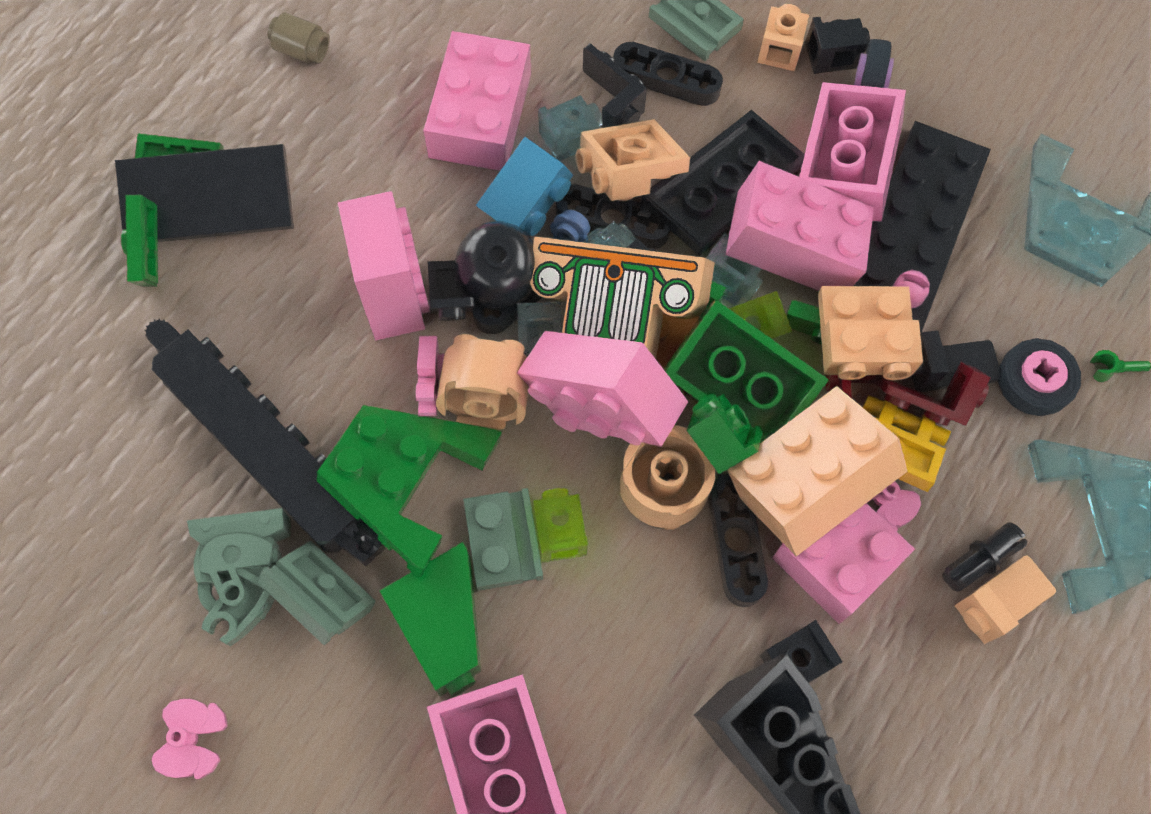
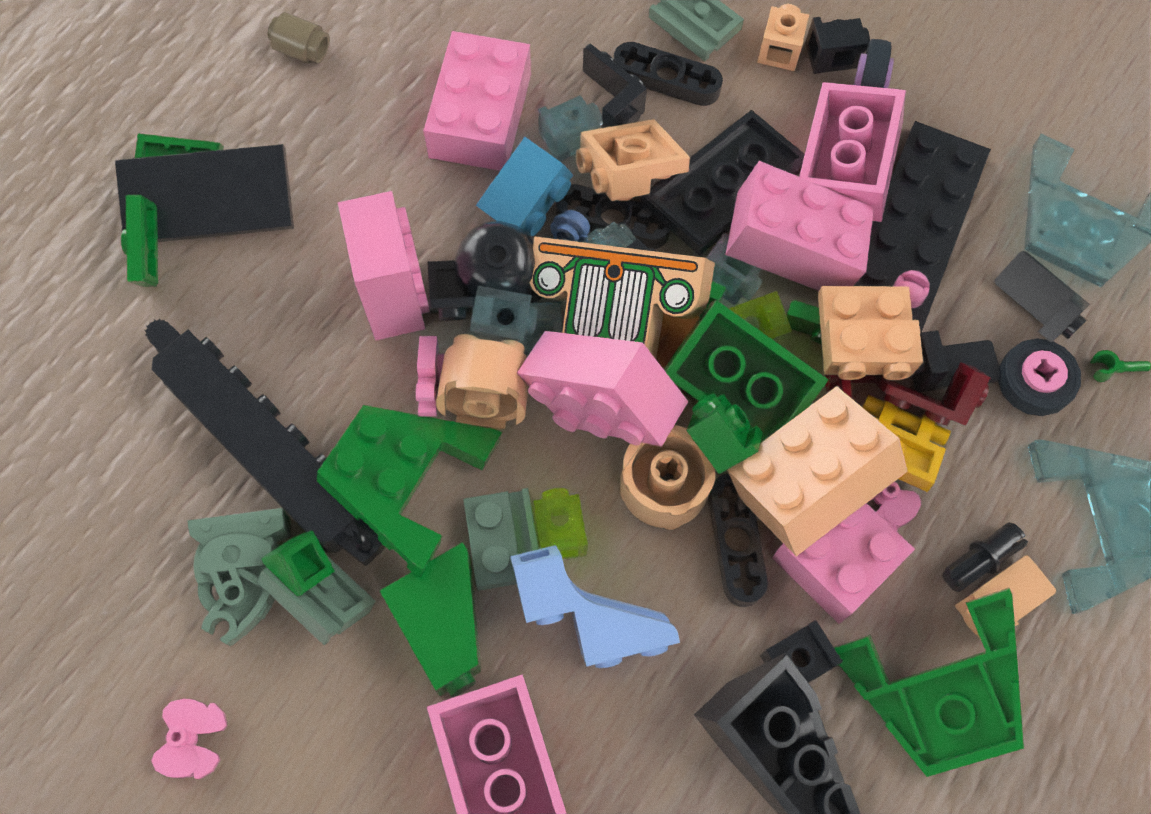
(299, 563): none -> green slope
(491, 302): none -> clear light blue brick
(602, 625): none -> light blue arch
(956, 709): none -> green wing
(1043, 296): none -> black bracket

